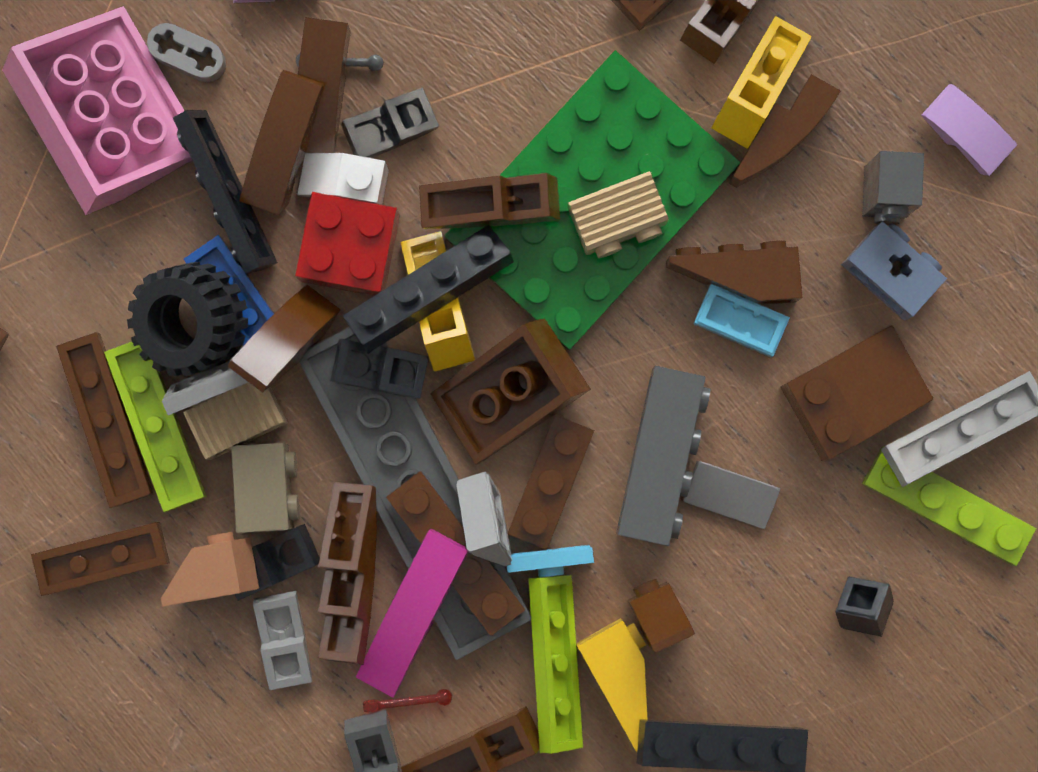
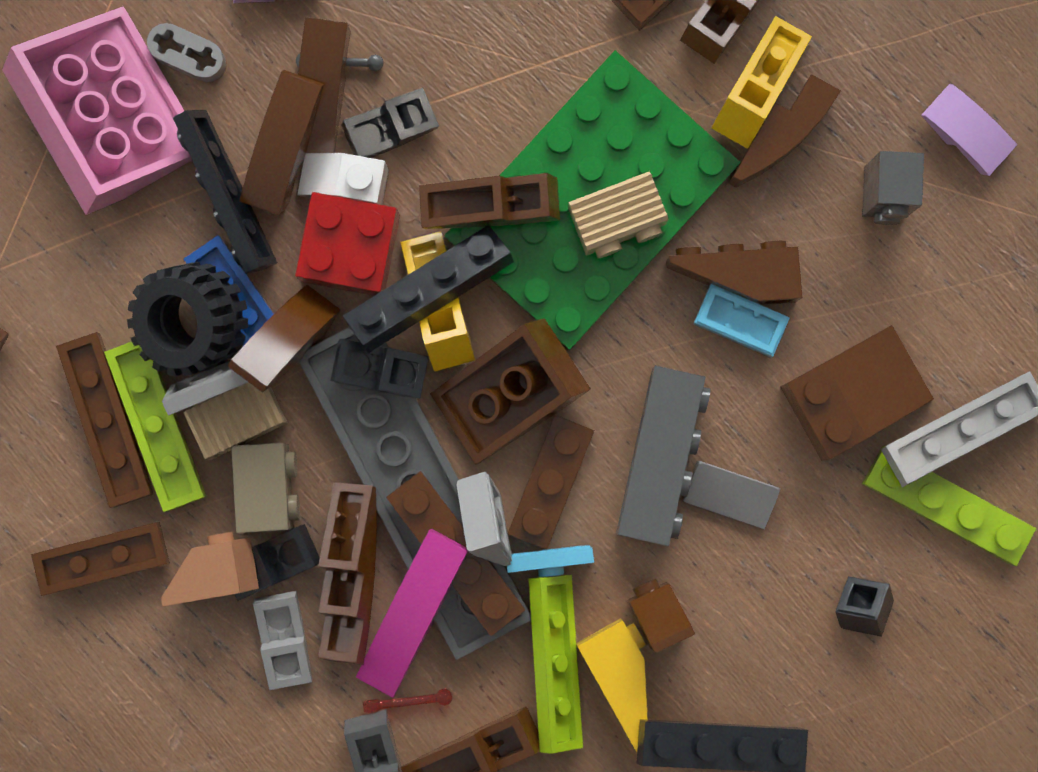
(874, 260): sand blue brick -> none

